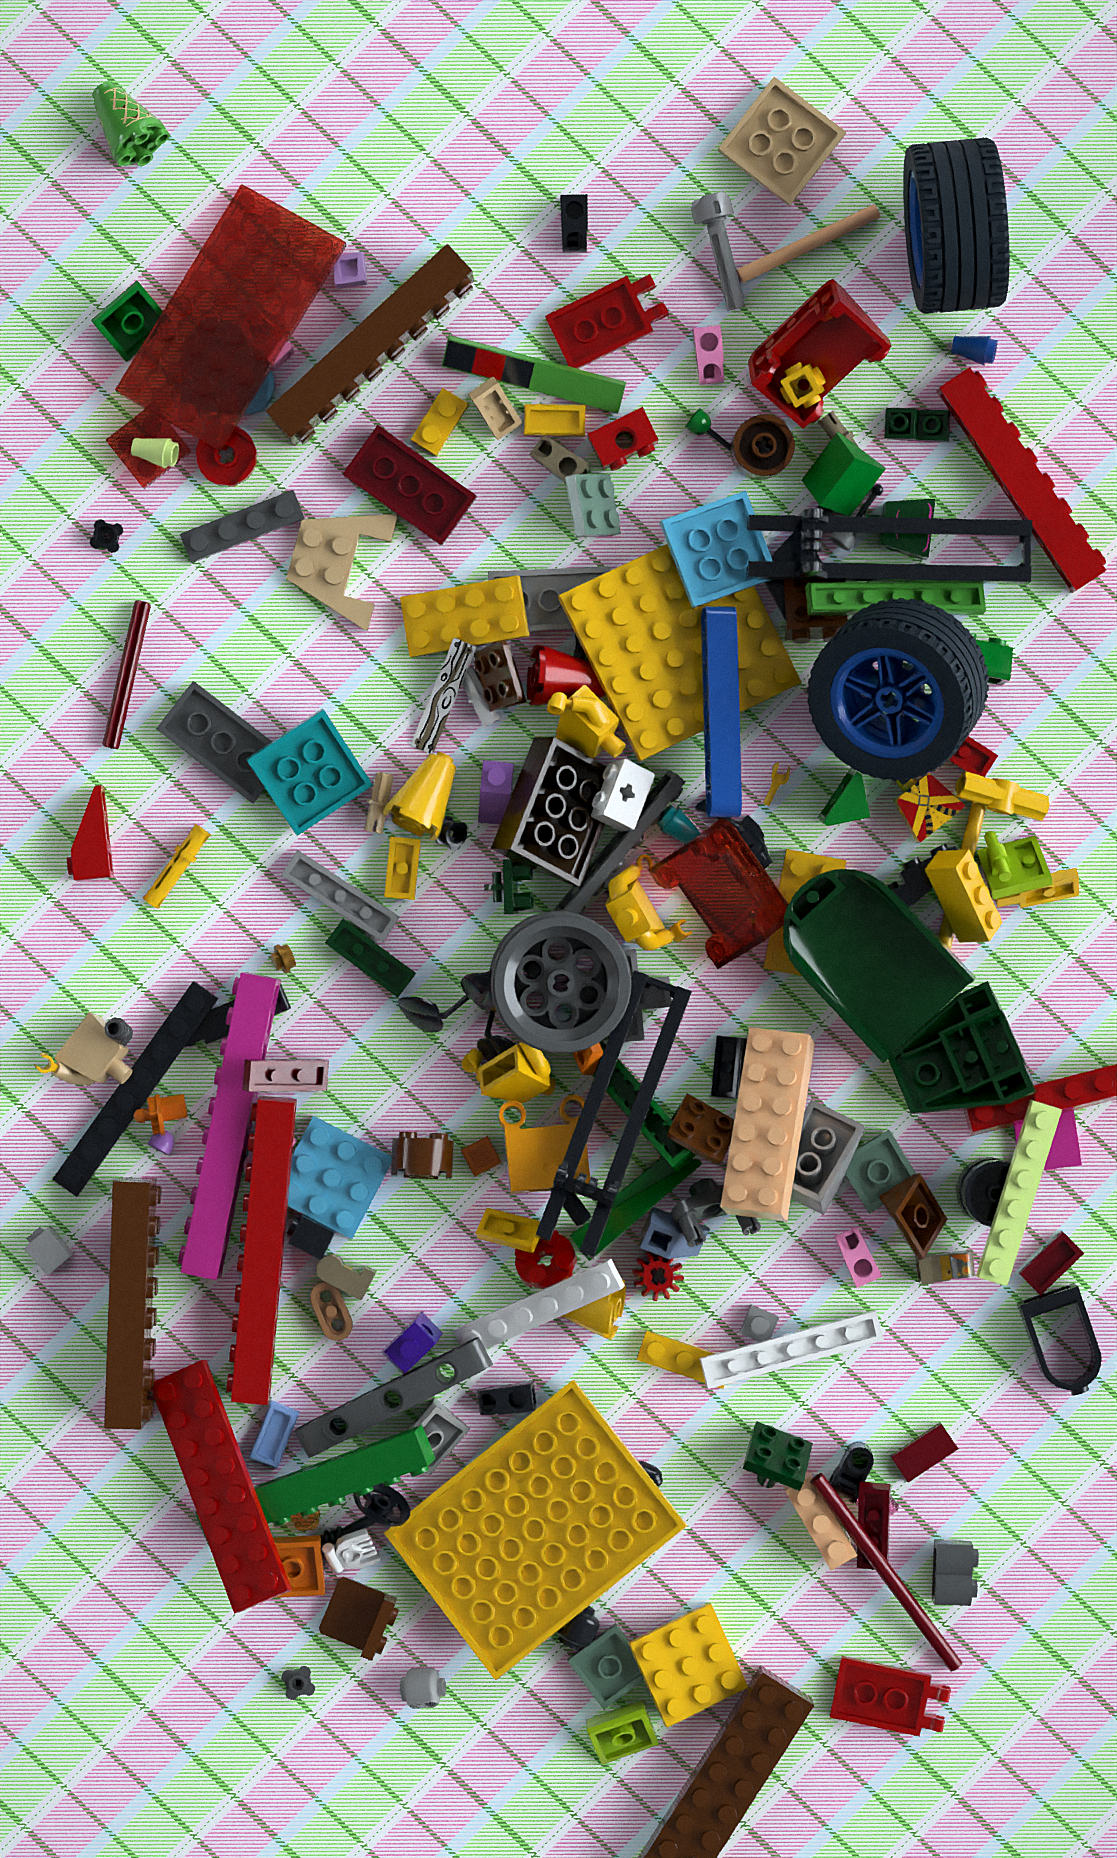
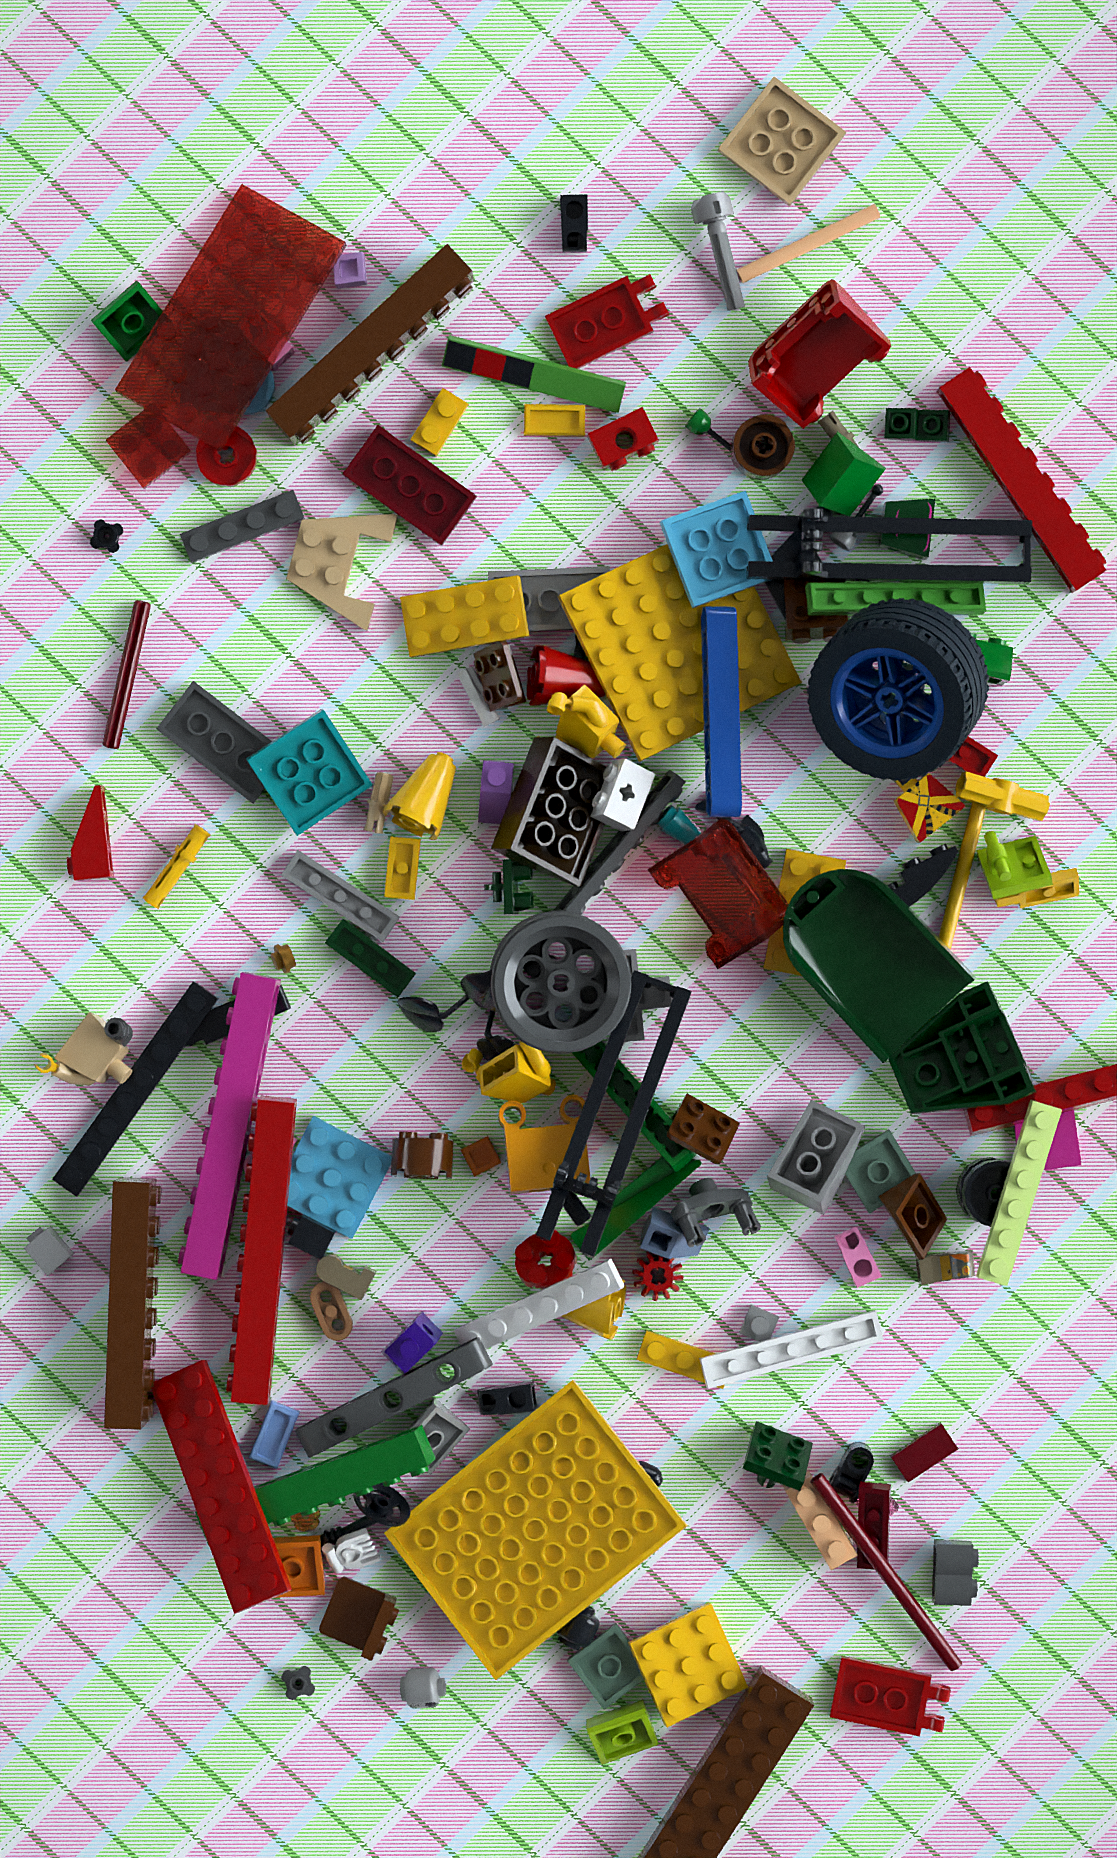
(127, 126): bright green cone -> none
(156, 450): yellowish green cone -> none
(162, 1110): orange piece -> none
(162, 1143): medium lavender hinge -> none
(285, 1075): plate -> none
(443, 696): sticker -> none
(459, 833): black plate -> none
(495, 408): tan tile -> none
(508, 1230): yellow plate -> none
(558, 459): dark tan leg -> none
(588, 1059): orange tile -> none
(593, 505): sand green plate -> none
(635, 913): yellow torso -> none
(709, 354): bright pink leg -> none
(728, 1066): black slope -> none
(768, 1124): light nougat brick -> none
(777, 780): yellow hand -> none
(791, 390): yellow brick -> none
(847, 802): green slope -> none
(956, 225): black wheel -> none
(963, 896): yellow brick -> none
(975, 348): blue cone -> none
(1051, 1263): dark red tile -> none
(1051, 1301): black window -> none

